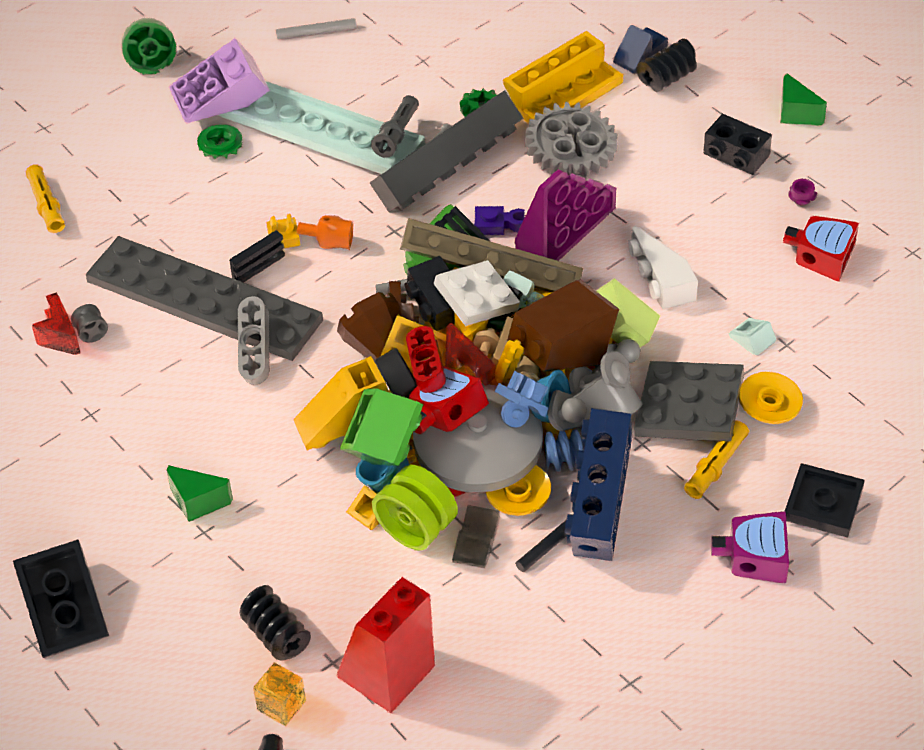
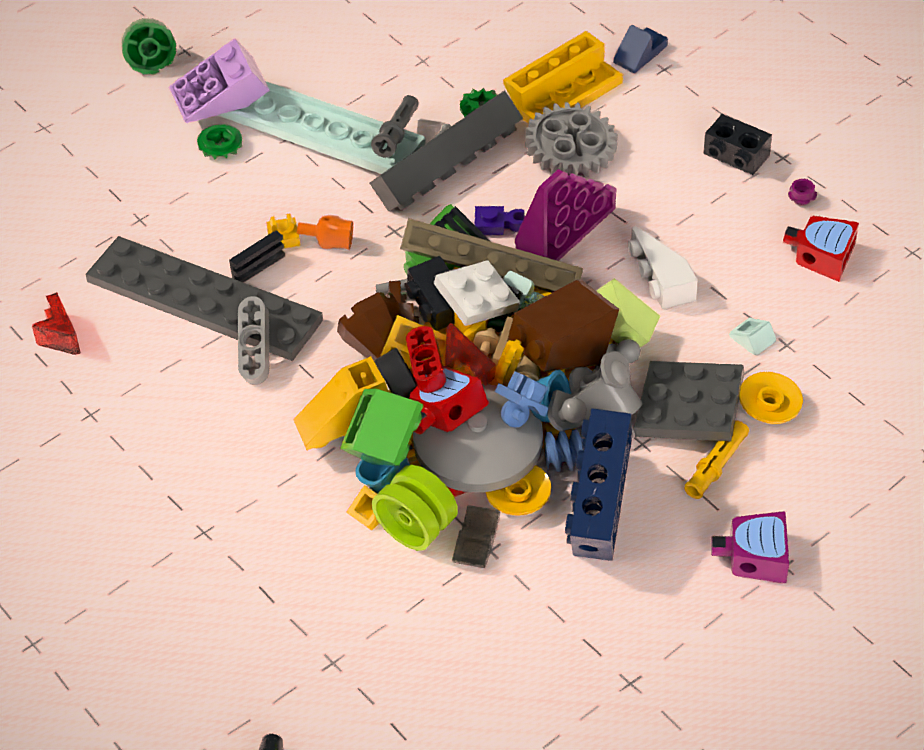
(48, 205): yellow pin -> none
(61, 598): black slope -> none
(89, 323): dark grey wheel -> none
(198, 492): green slope -> none
(274, 623): black piece -> none
(279, 694): clear yellow brick -> none
(317, 28): light grey bar -> none
(391, 646): slope -> none
(541, 548): black bar -> none
(668, 65): black piece -> none
(800, 104): green slope -> none
(824, 500): black plate -> none

